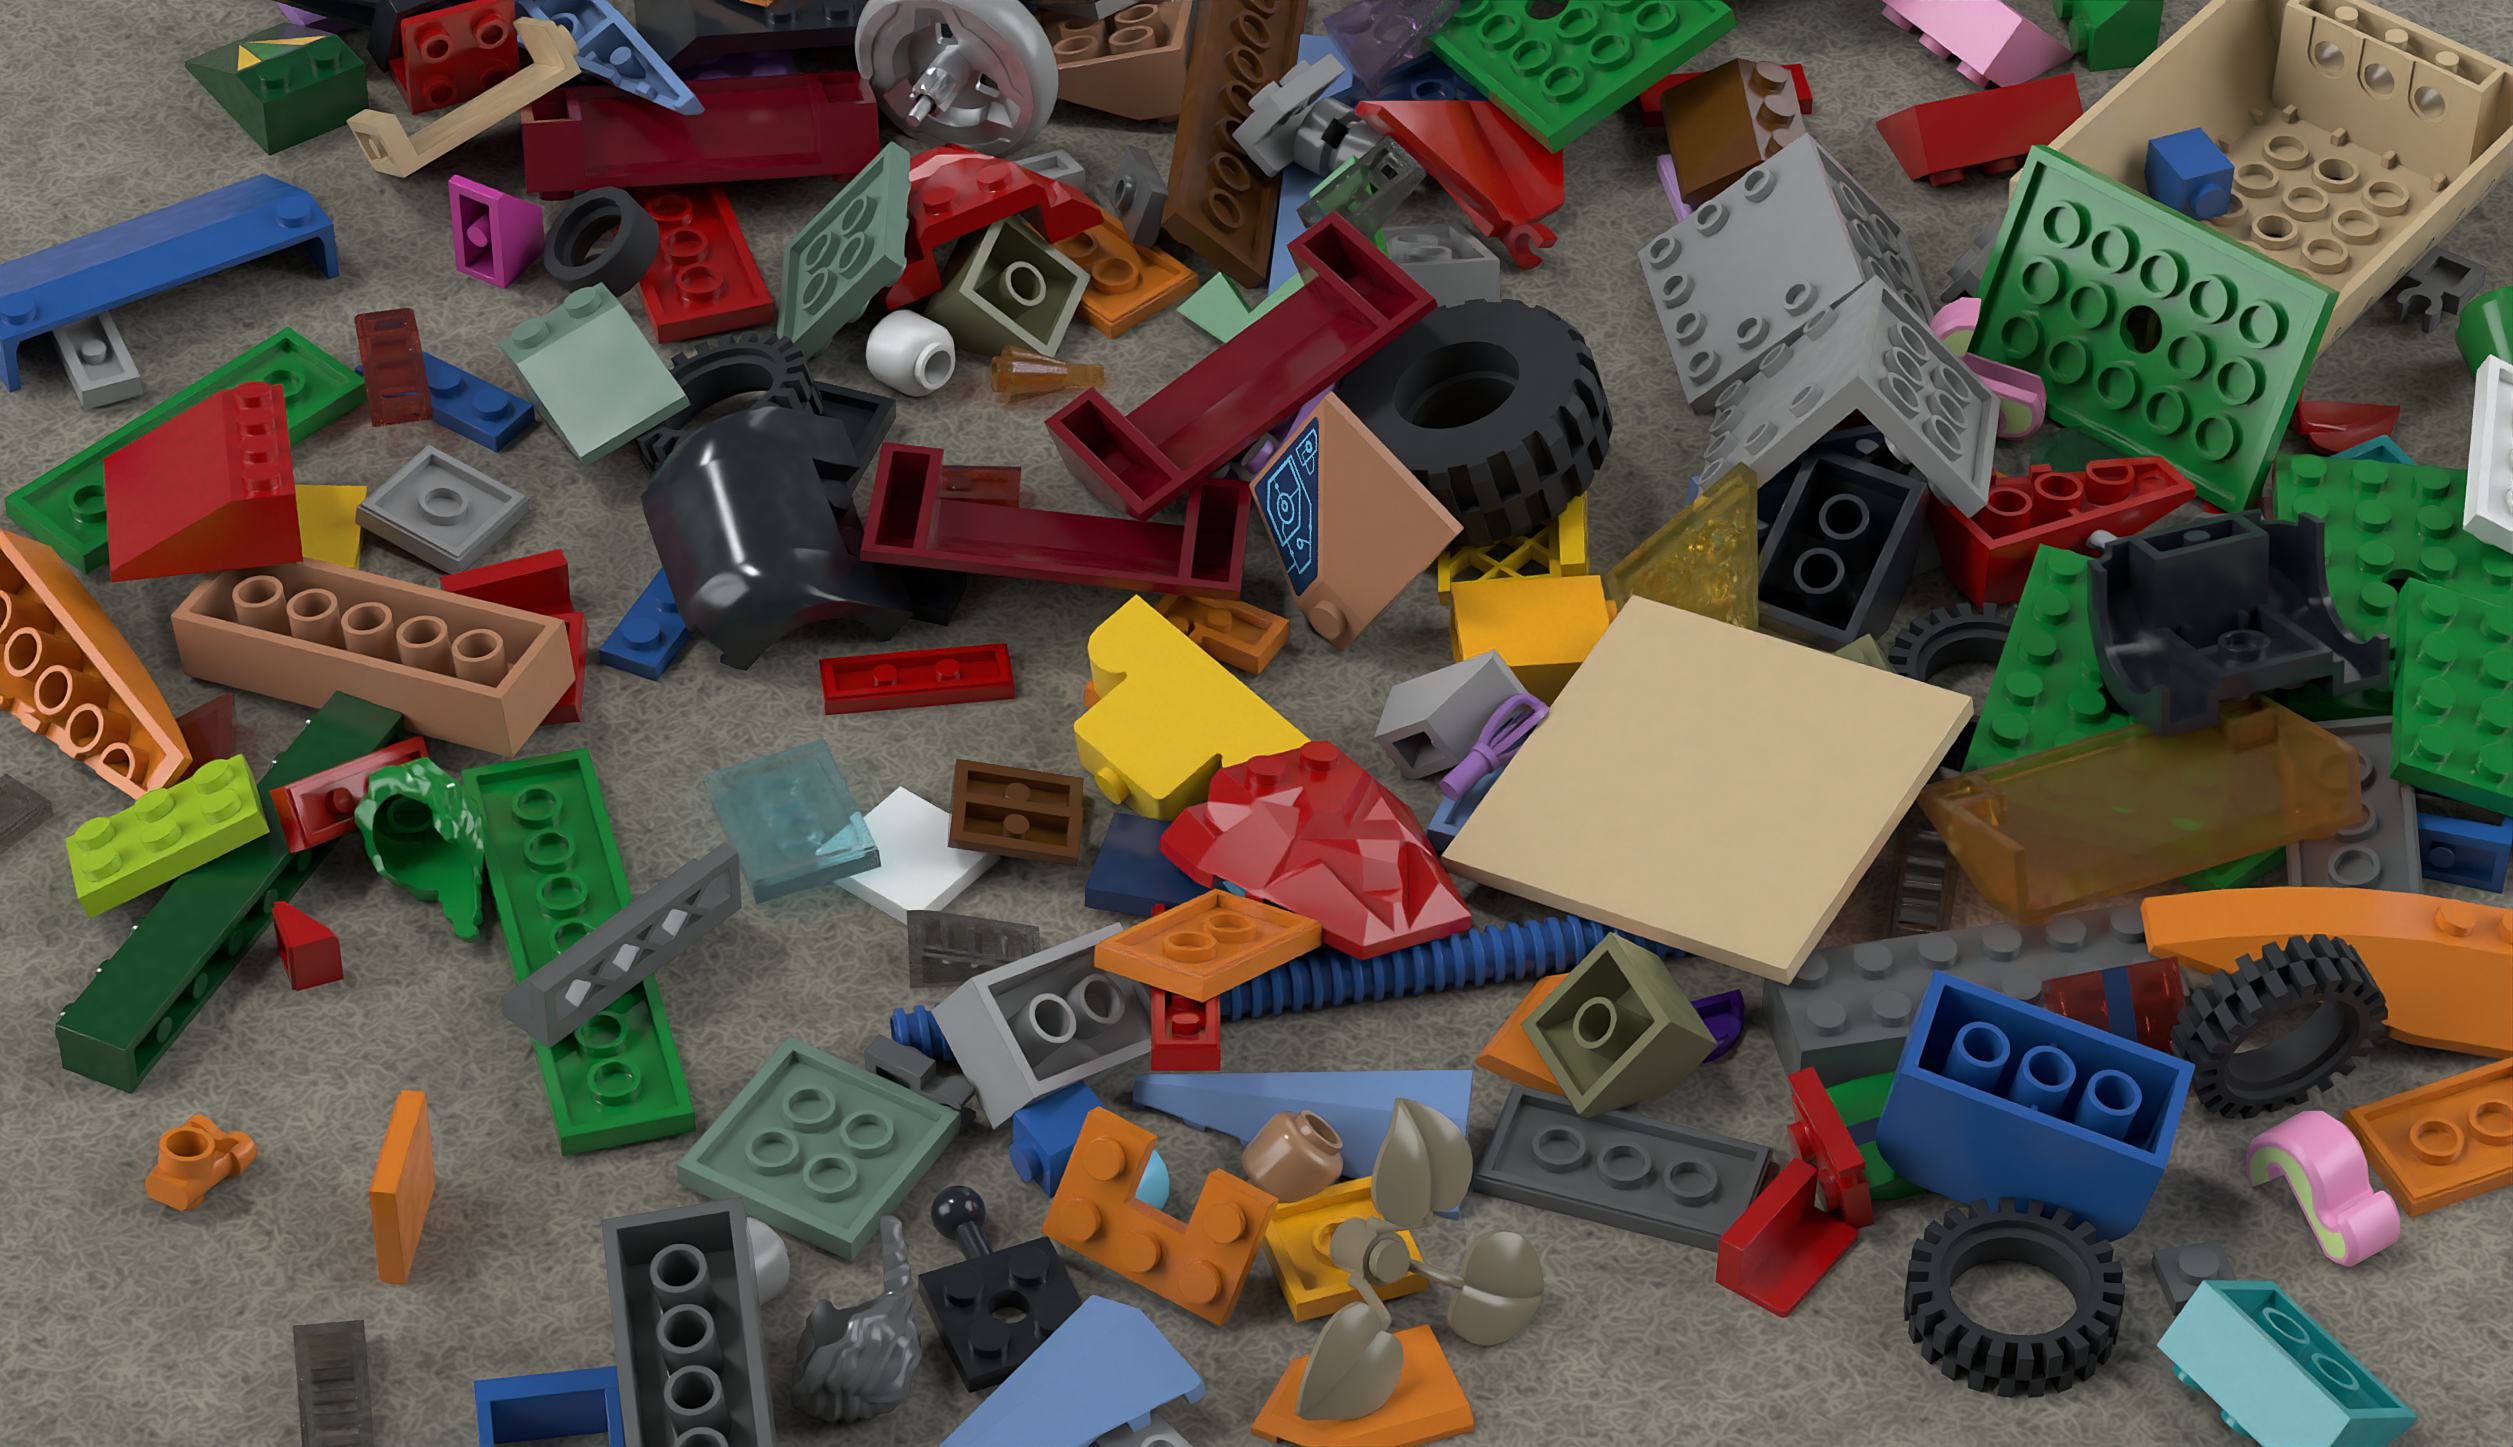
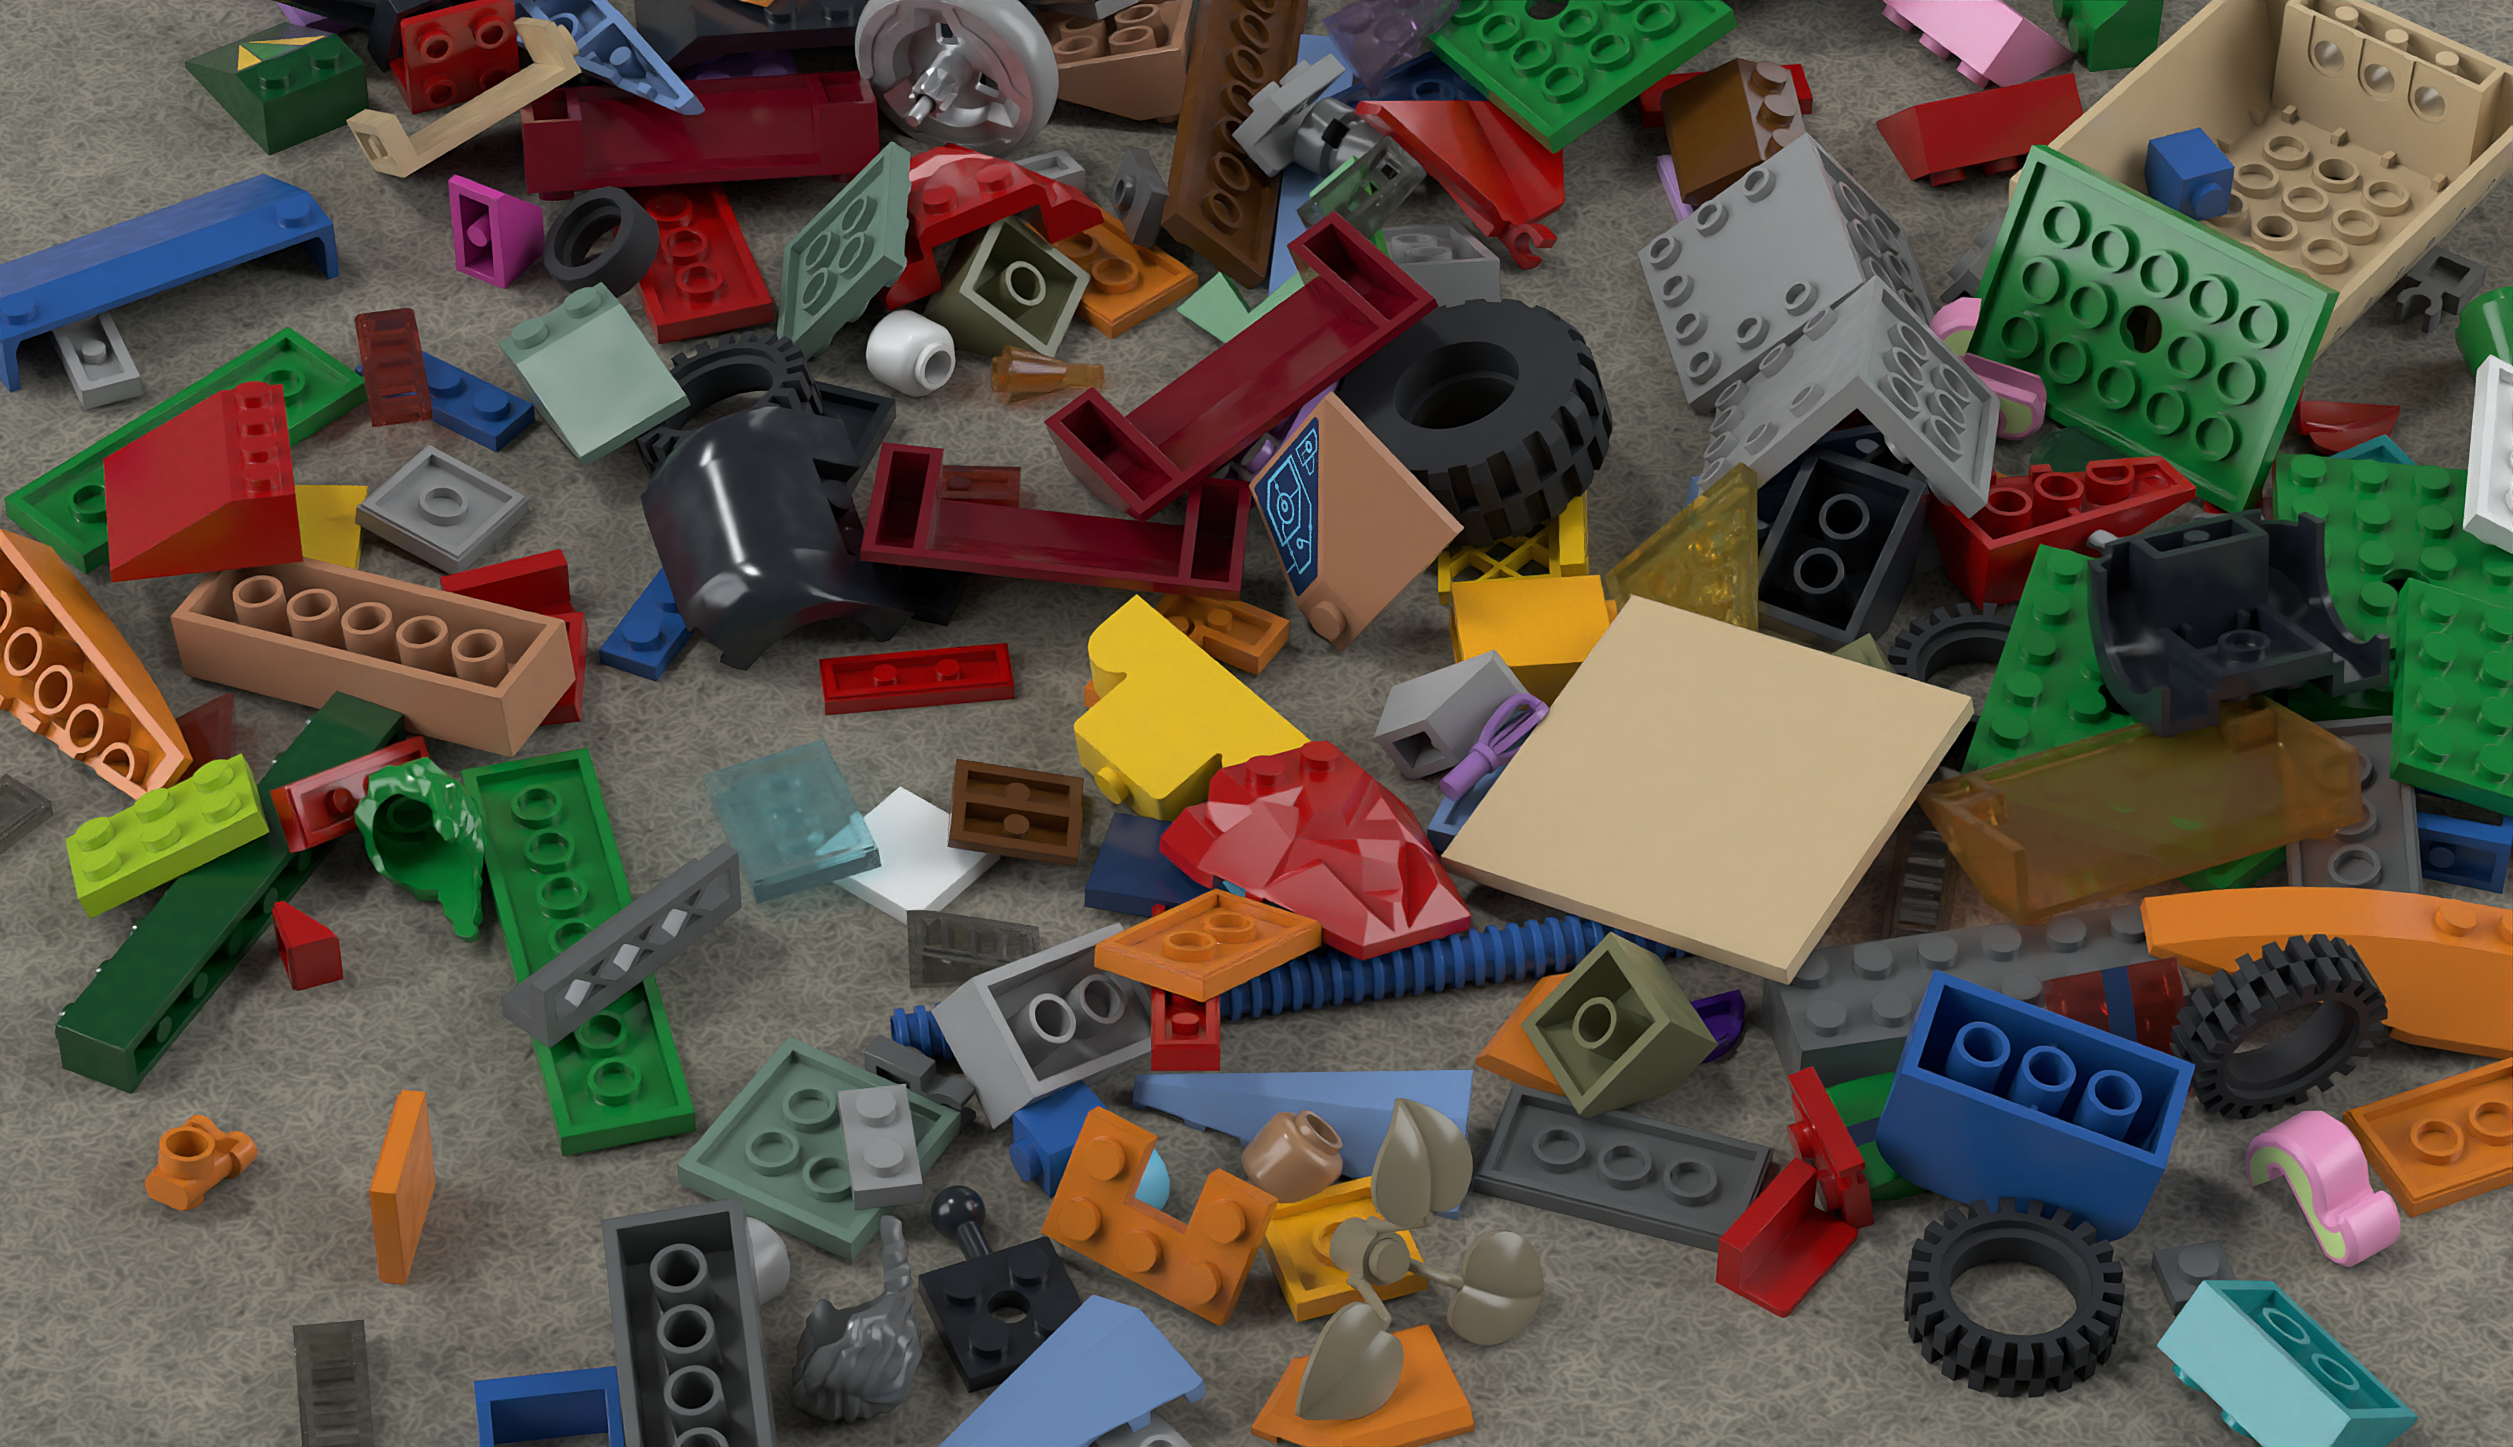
(880, 1147): none -> light grey plate

